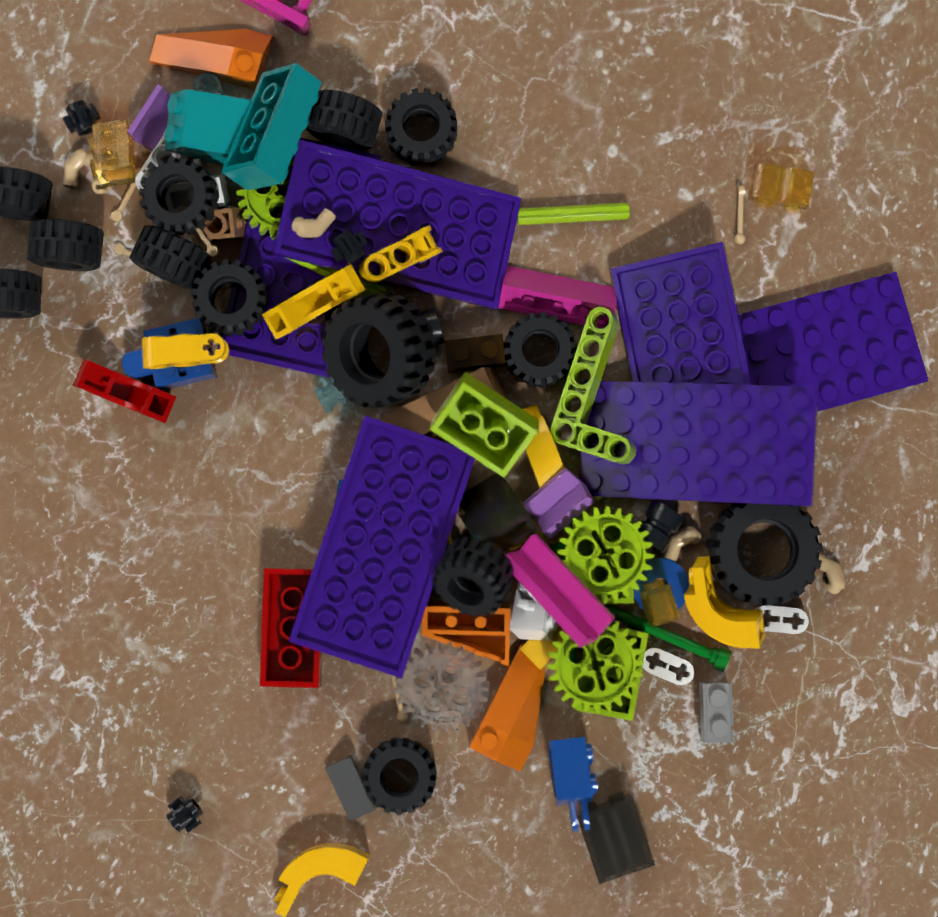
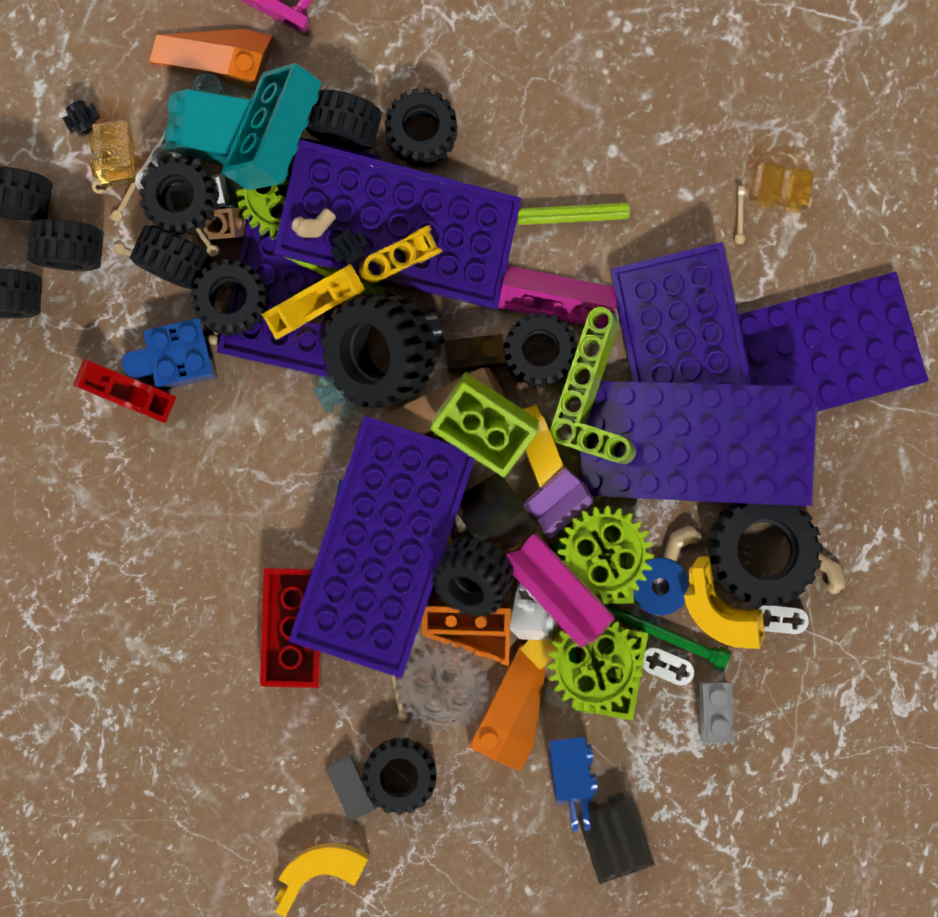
(73, 164): tan arm -> none
(152, 119): medium lavender panel -> none
(182, 350): yellow piece -> none
(184, 814): black gear -> none
(658, 603): clear yellow brick -> none
(660, 523): black wheel -> none

